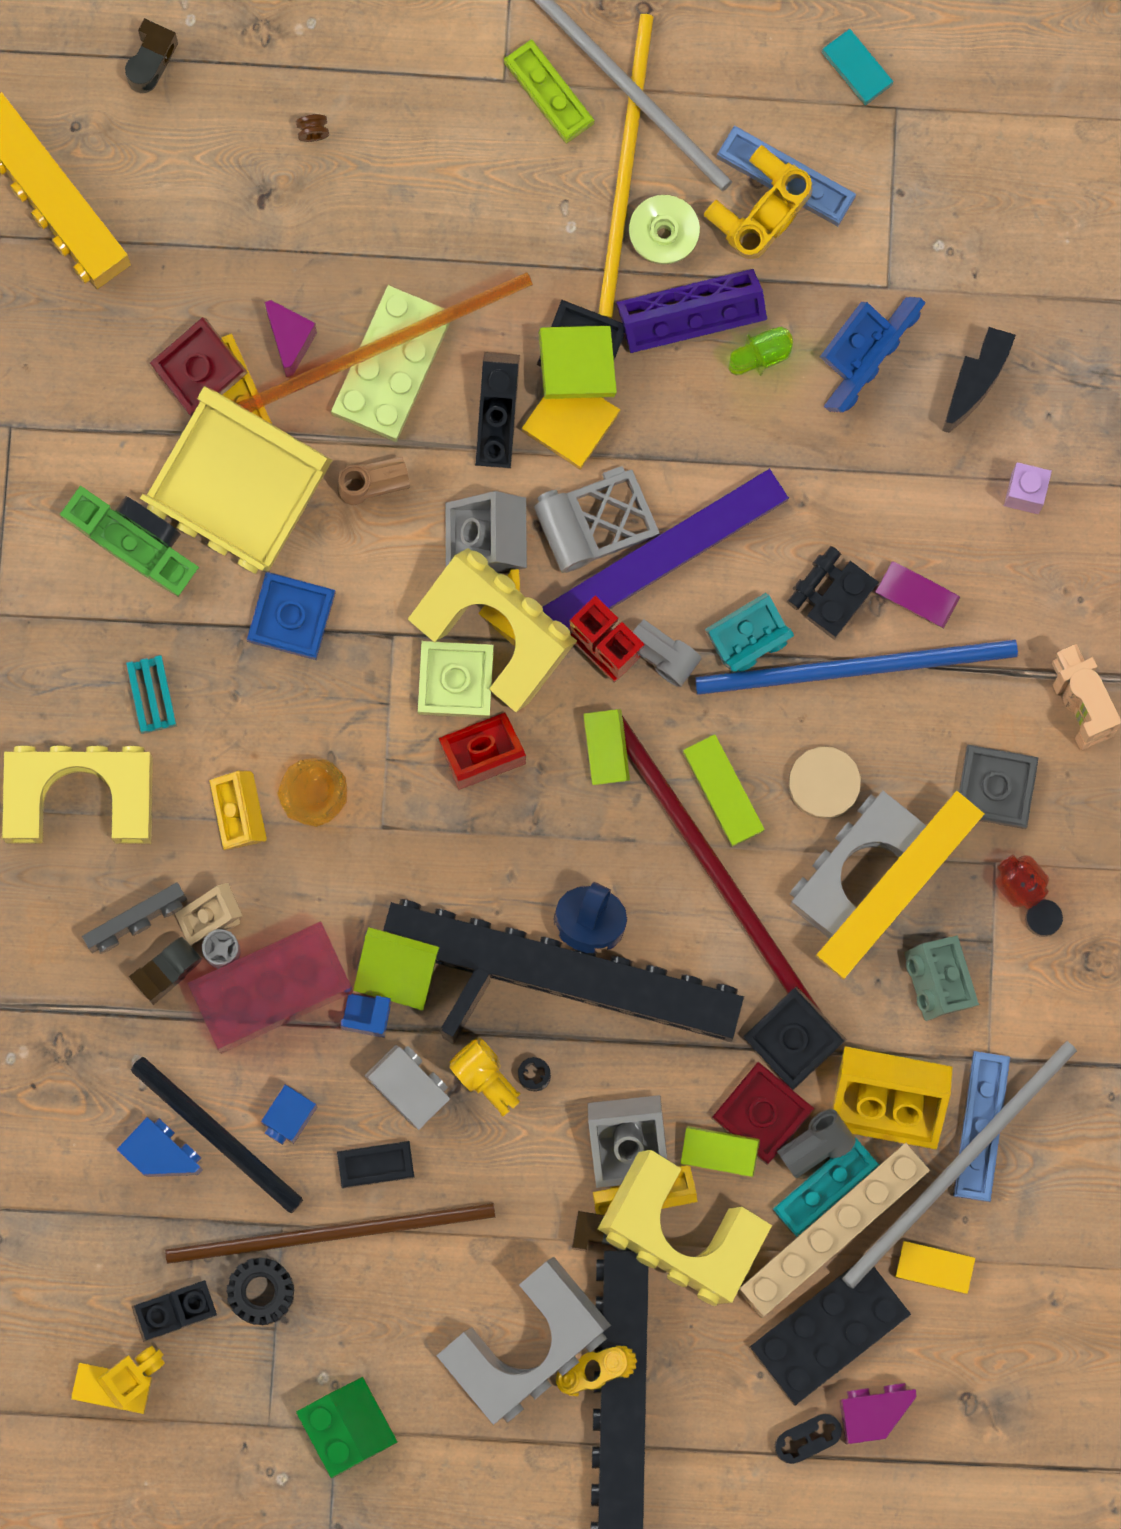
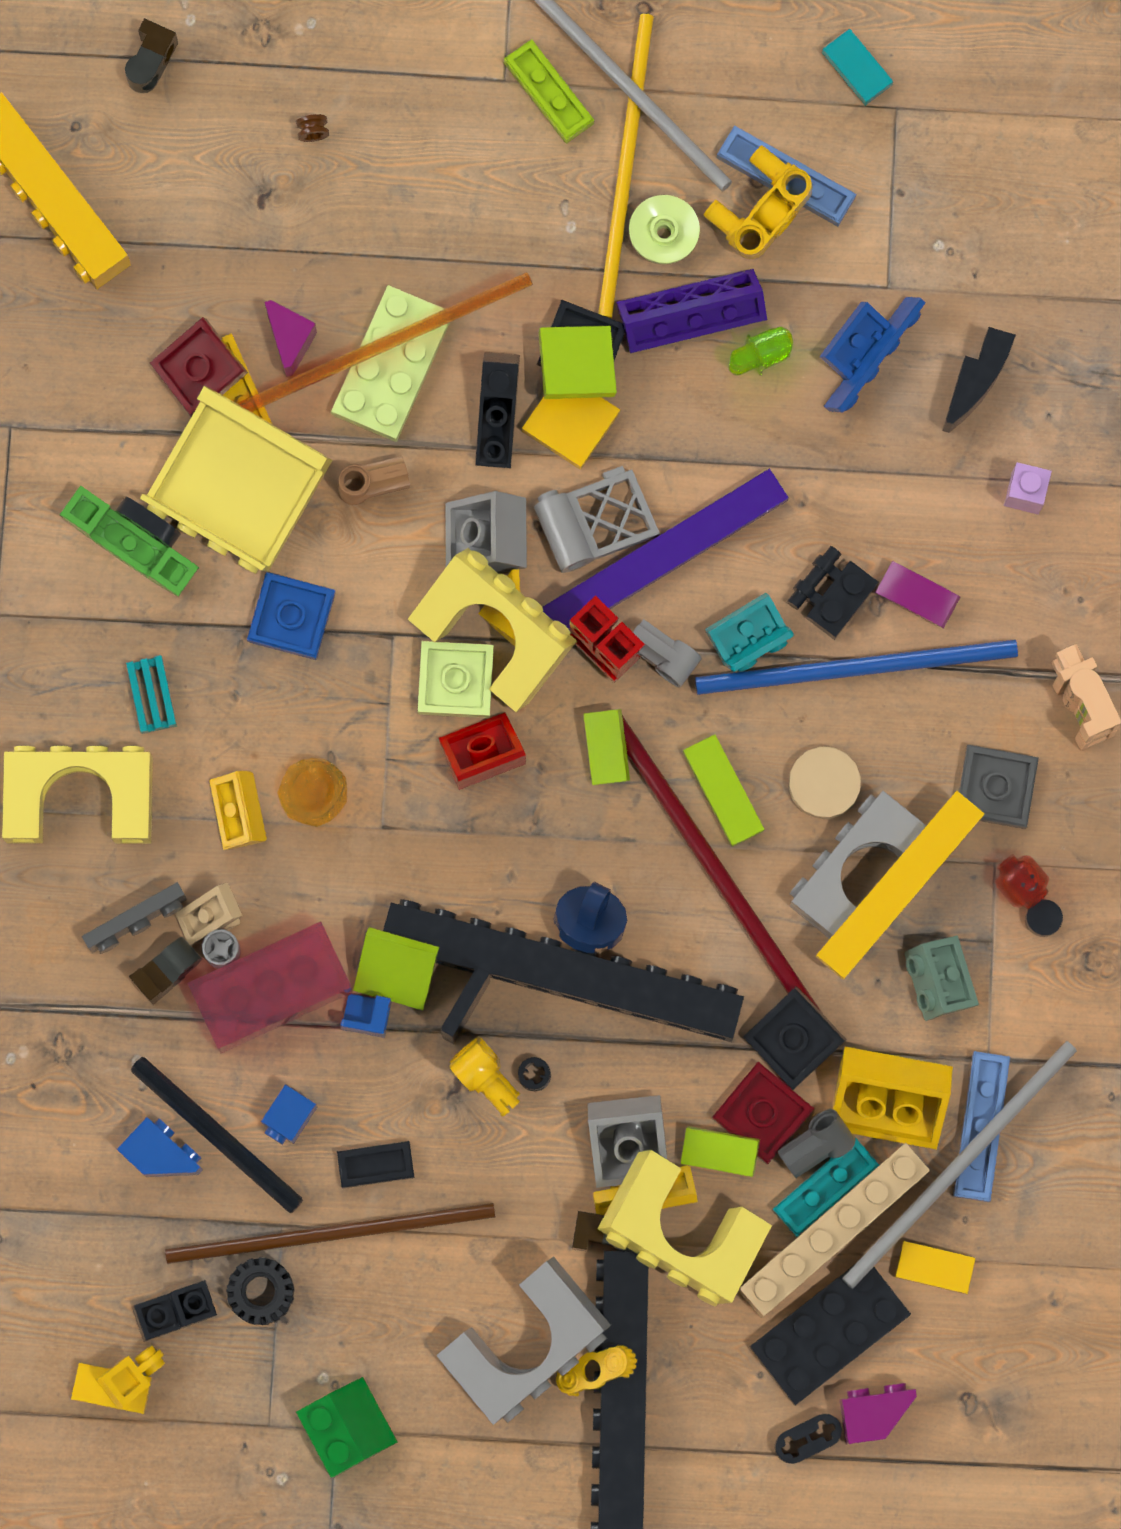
(408, 1086): light grey brick -> none

